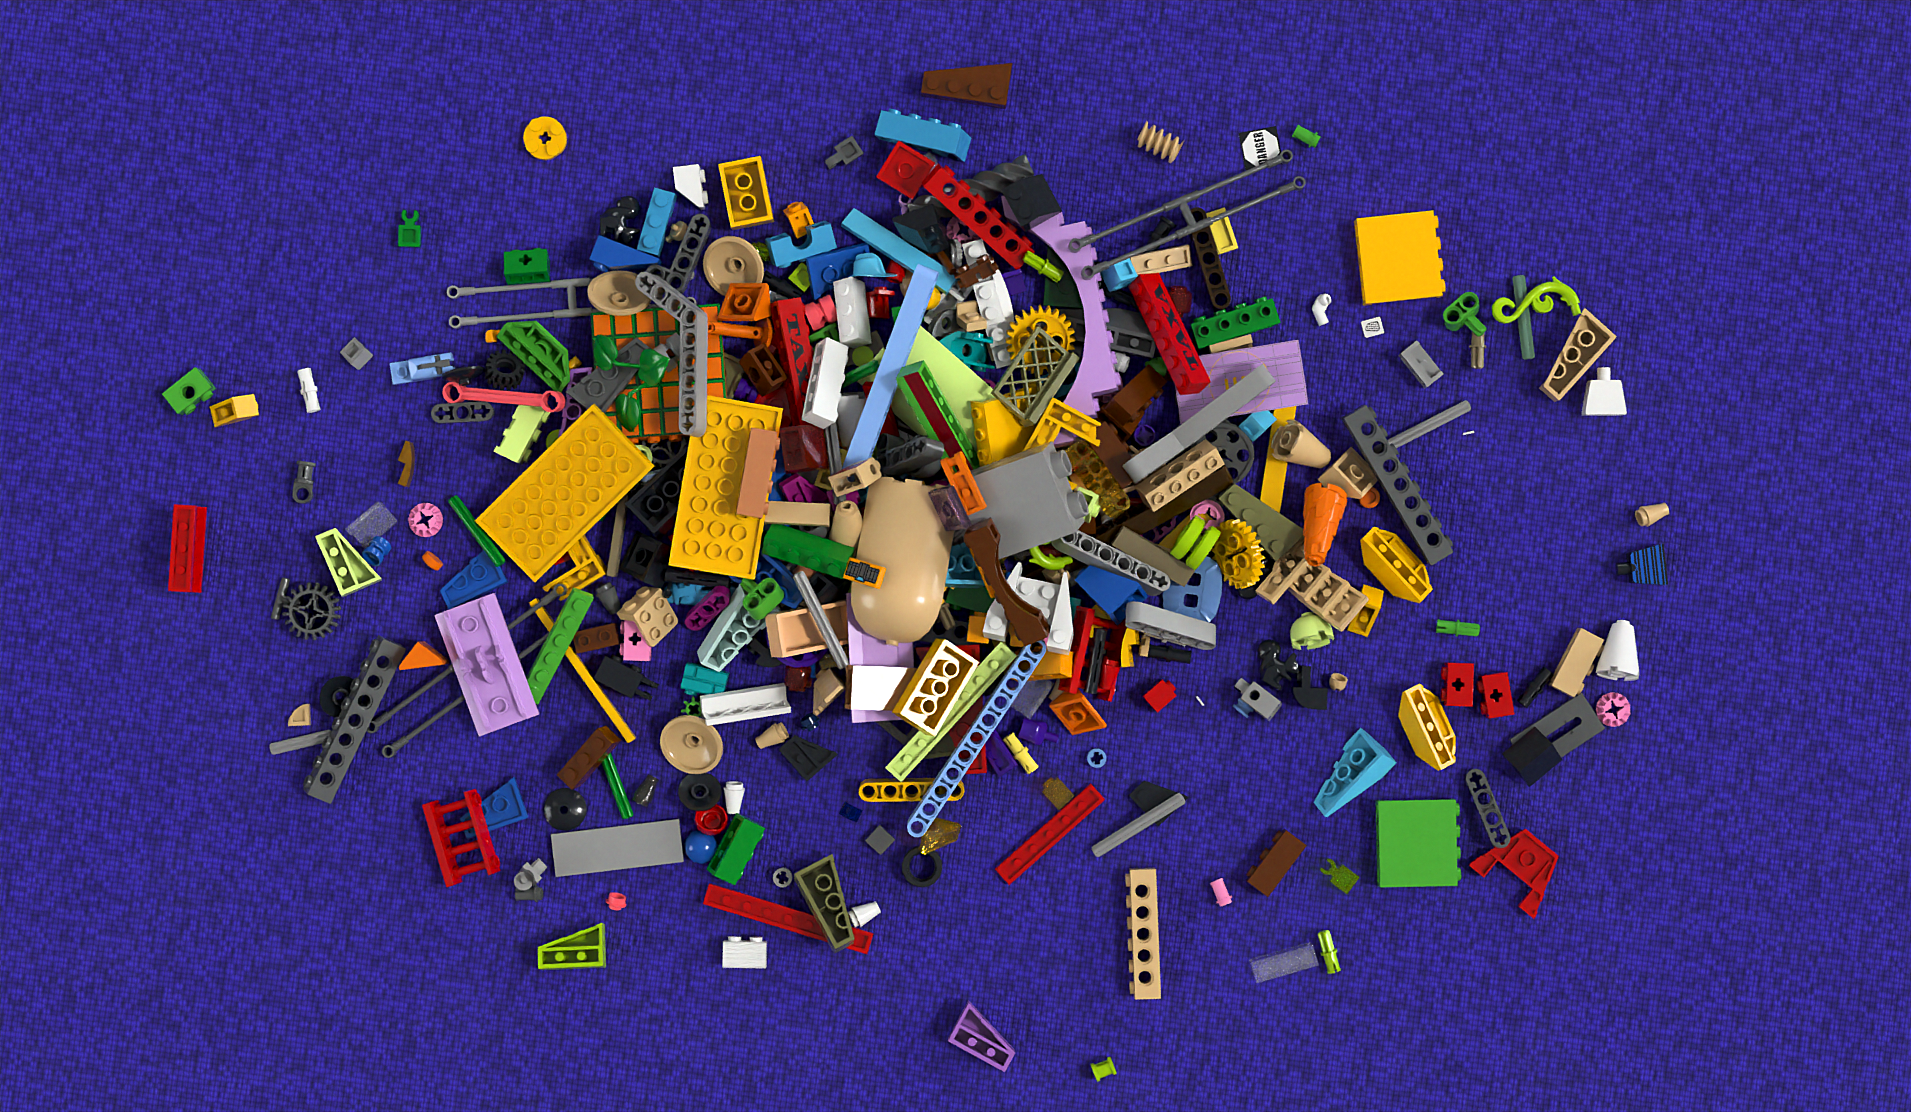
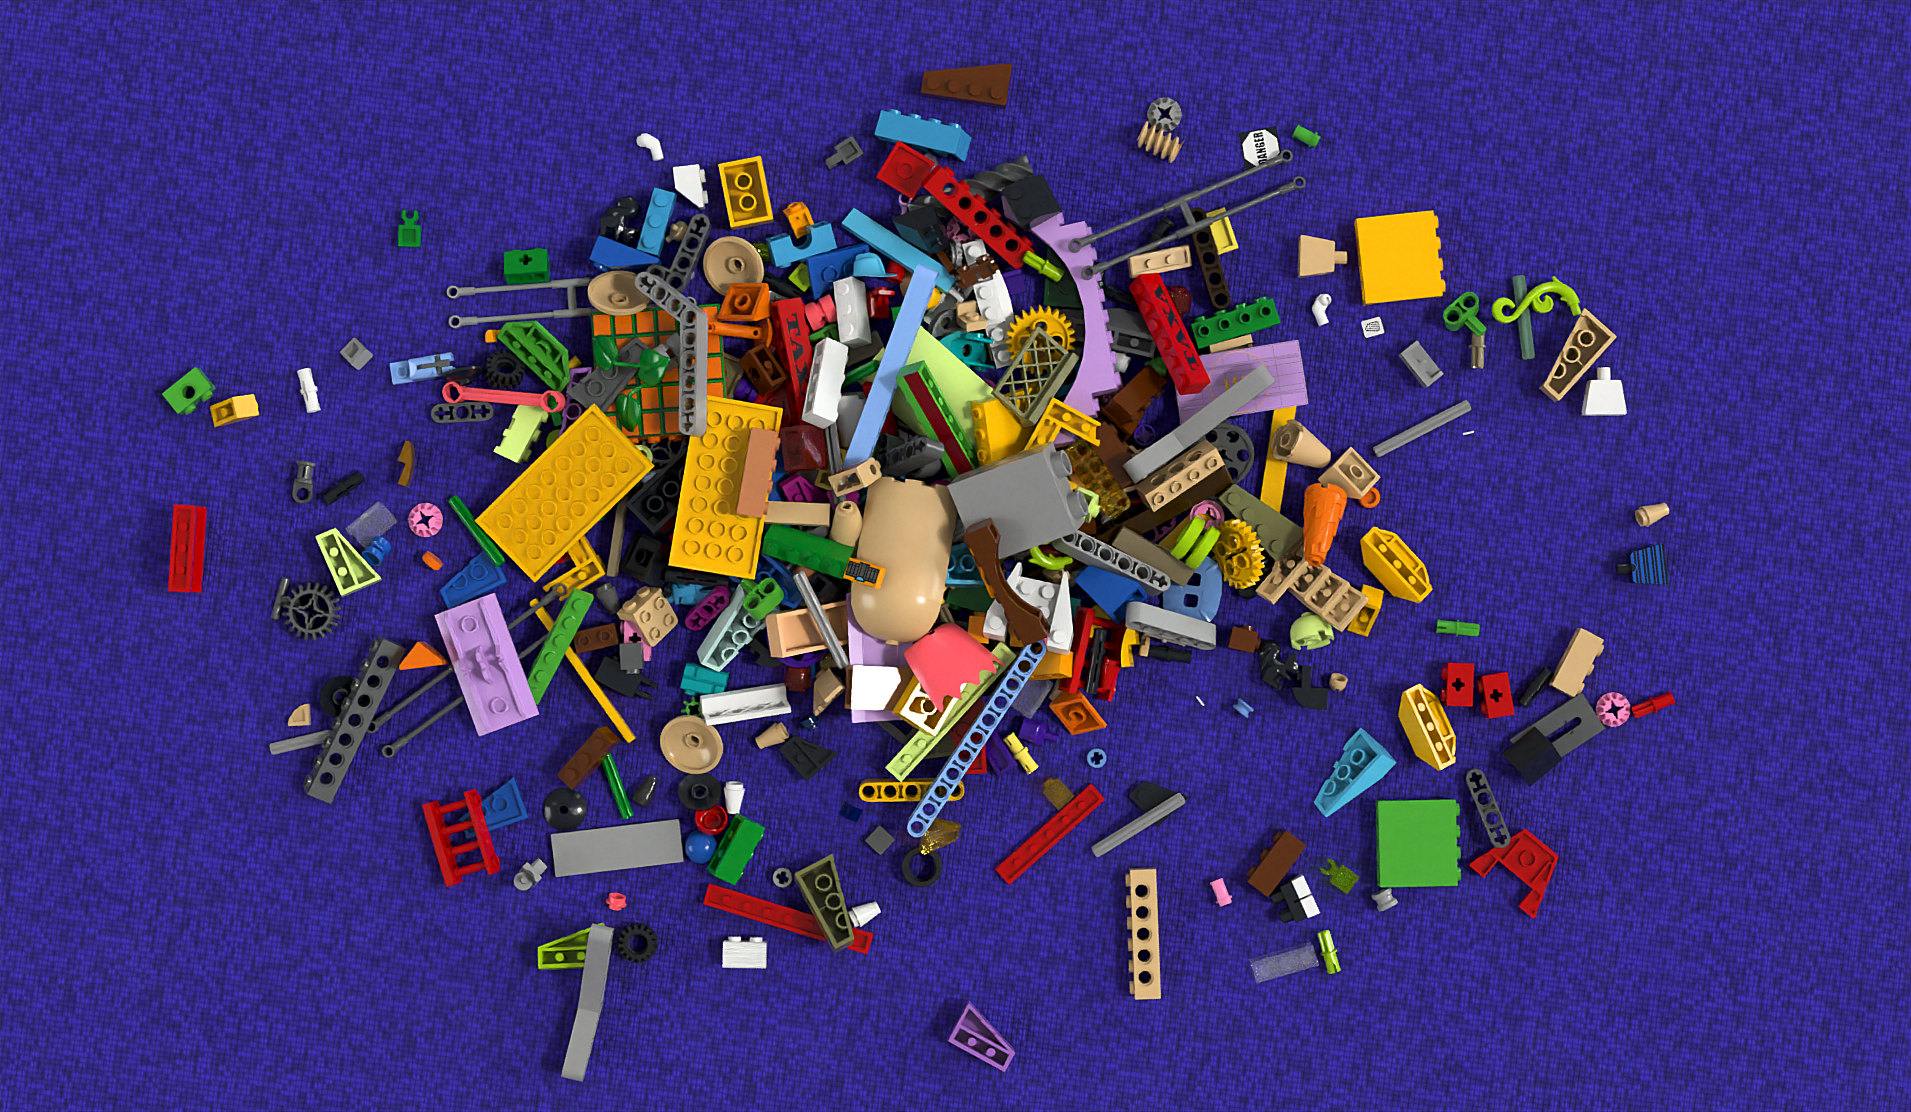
(343, 487): none -> black pin
(533, 893): dark grey pin -> none
(537, 128): yellow plate -> none
(556, 416): none -> green plate
(590, 1002): none -> light grey beam
(632, 657): none -> dark grey brick
(647, 933): none -> black tyre
(652, 143): none -> white arm
(862, 355): lime tile -> none
(947, 661): none -> coral piece
(949, 508): tile -> none
(963, 483): orange plate -> none
(1103, 1069): lime bush -> none
(1119, 275): medium azure brick -> none
(1154, 114): none -> light grey gear
(1160, 694): red brick -> none
(1243, 639): none -> reddish brown brick
(1257, 423): medium azure brick -> none
(1266, 705): light grey torso -> none
(1292, 891): none -> black hips
(1317, 256): none -> tan torso
(1384, 899): none -> light grey wheel
(1443, 544): dark grey brick -> none
(1619, 653): white cone -> none
(1653, 705): none -> red axle

